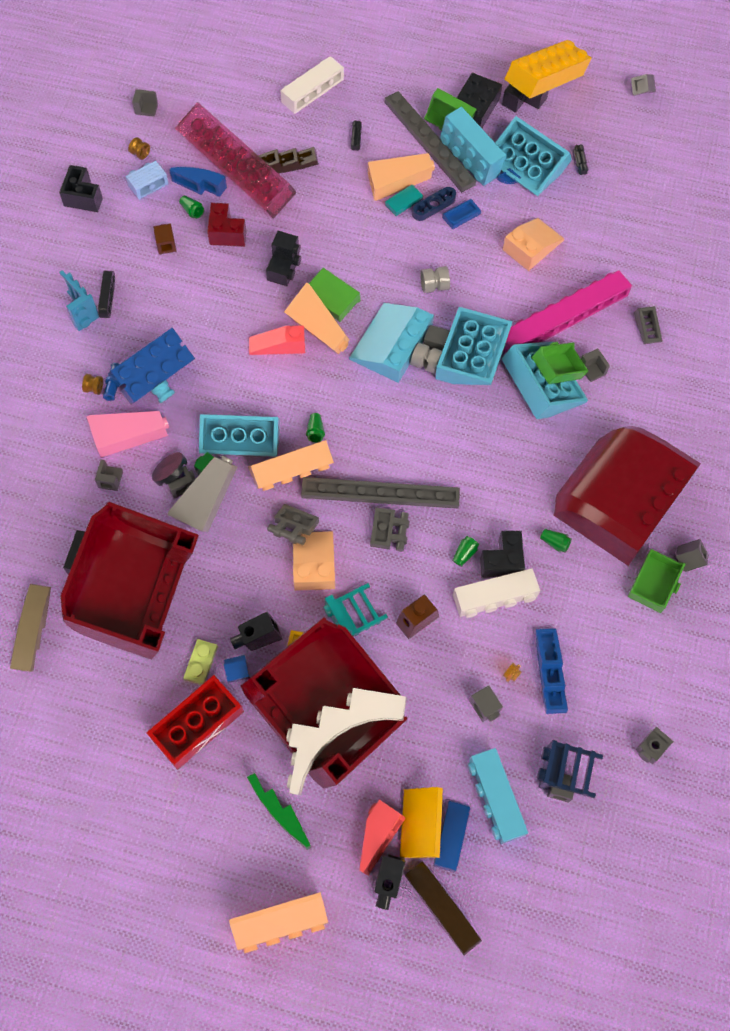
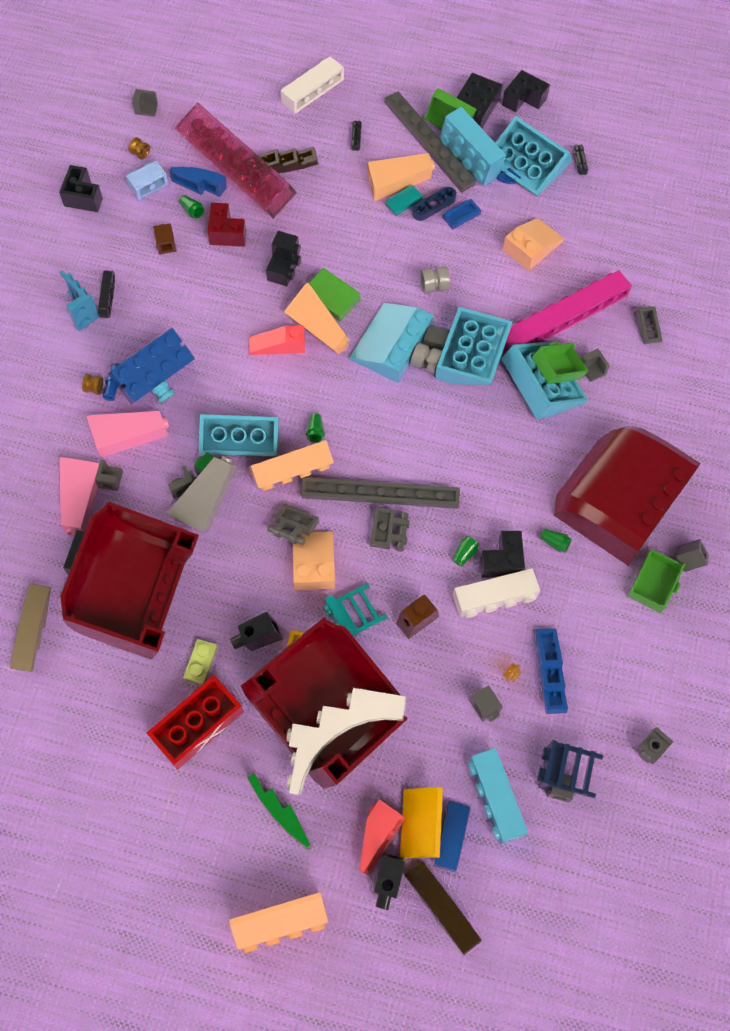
(77, 493): none -> bright pink slope
(169, 469): tile -> none
(236, 668): blue slope -> none
(547, 68): yellow brick -> none
(643, 84): panel -> none

